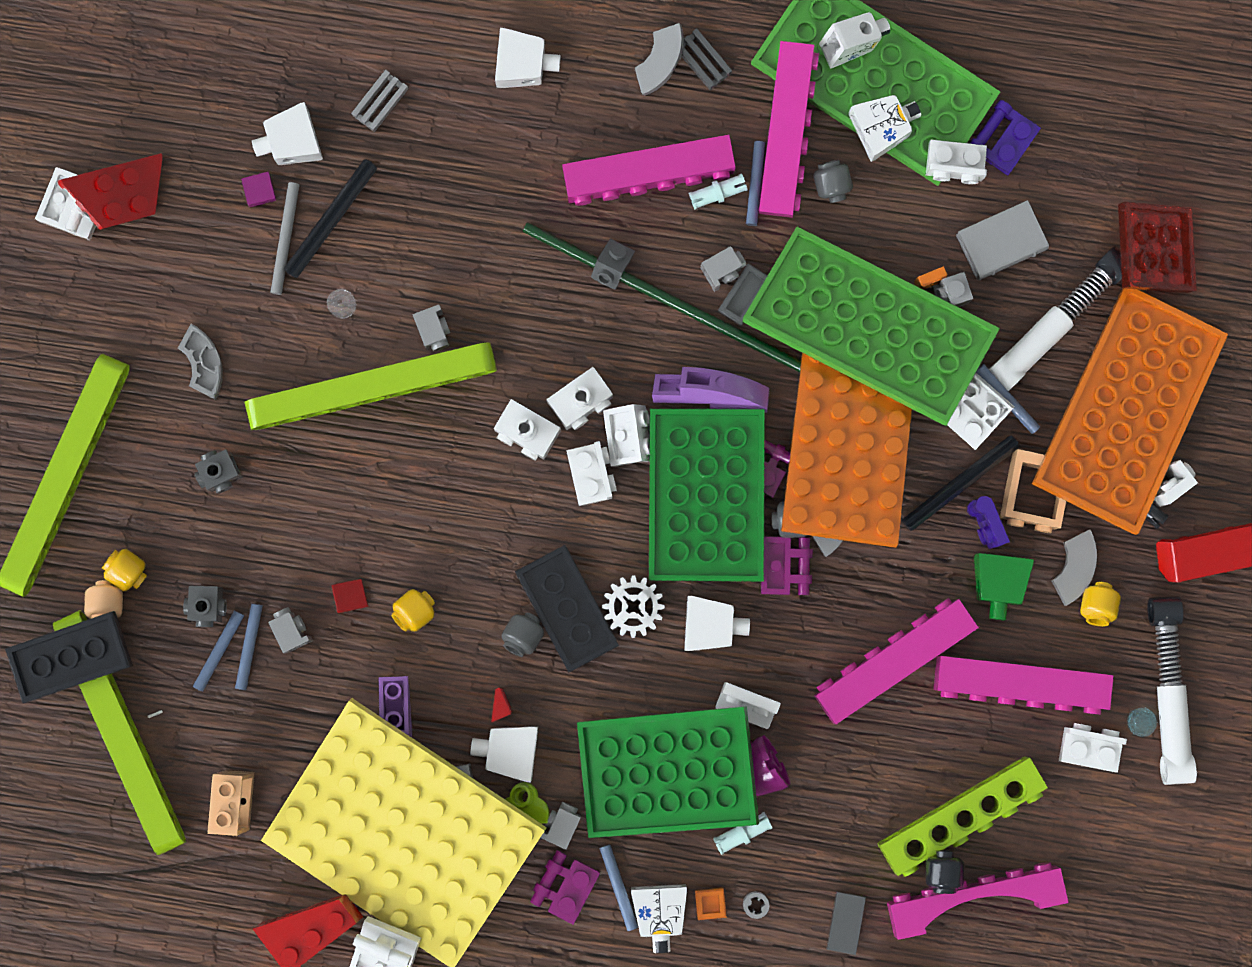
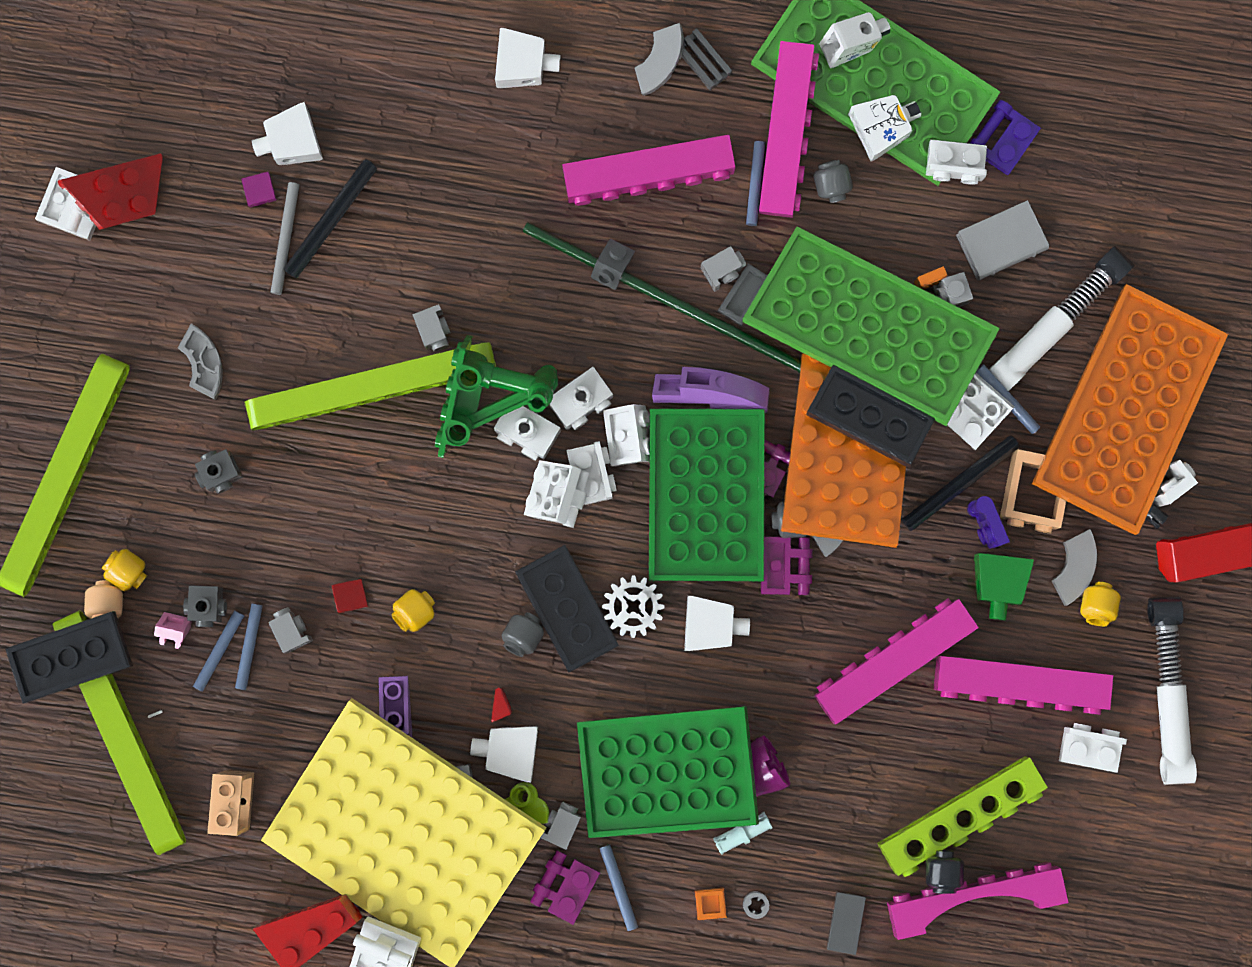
(173, 628): none -> bright pink tile
(343, 309): clear tile -> none
(393, 81): light grey tile -> none
(466, 390): none -> green plate
(557, 493): none -> white plate
(660, 913): white torso -> none
(718, 191): light aqua pin -> none
(759, 708): white bracket -> none
(870, 416): none -> black plate
(1141, 722): clear light blue plate -> none
(1157, 247): clear red plate -> none

